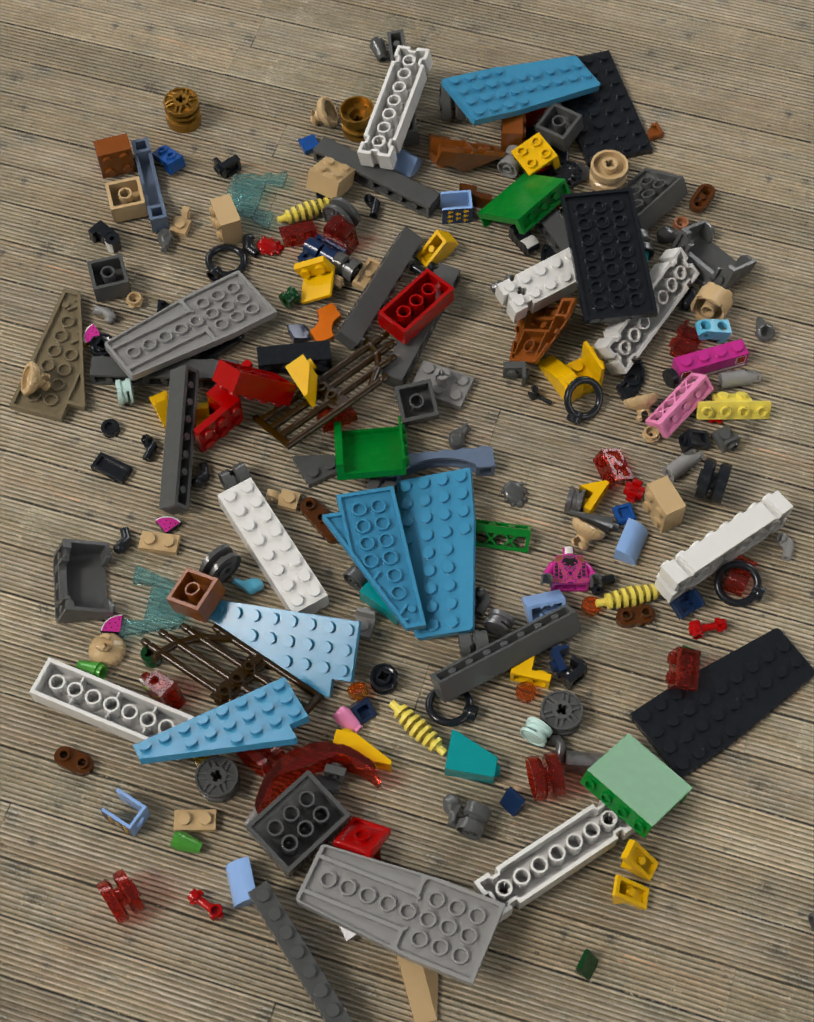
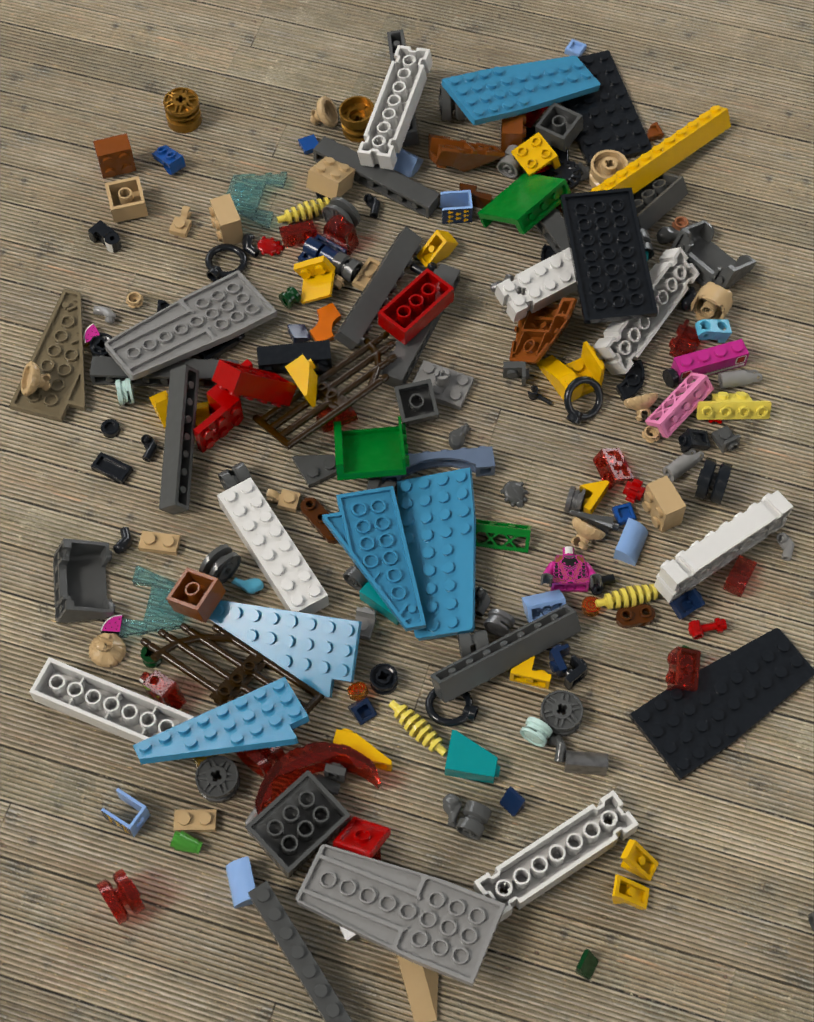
(73, 760): reddish brown plate -> none
(94, 668): bright green cone -> none
(109, 278): dark grey brick -> none
(150, 184): sand blue arch -> none
(165, 238): dark grey animal -> none
(168, 523): dark pink tile -> none
(202, 477): black arm -> none
(215, 910): red bar -> none
(227, 167): black bracket -> none
(346, 719): bright pink cone -> none
(378, 47): dark grey cone -> none
(525, 692): clear orange tile -> none
(526, 243): black leg -> none
(545, 776): clear red wheel -> none
(575, 48): none -> light blue tile
(635, 785): panel -> none
(670, 151): none -> yellow brick
(700, 201): reddish brown plate -> none
(757, 590): black piece -> none
(764, 330): dark grey animal -> none

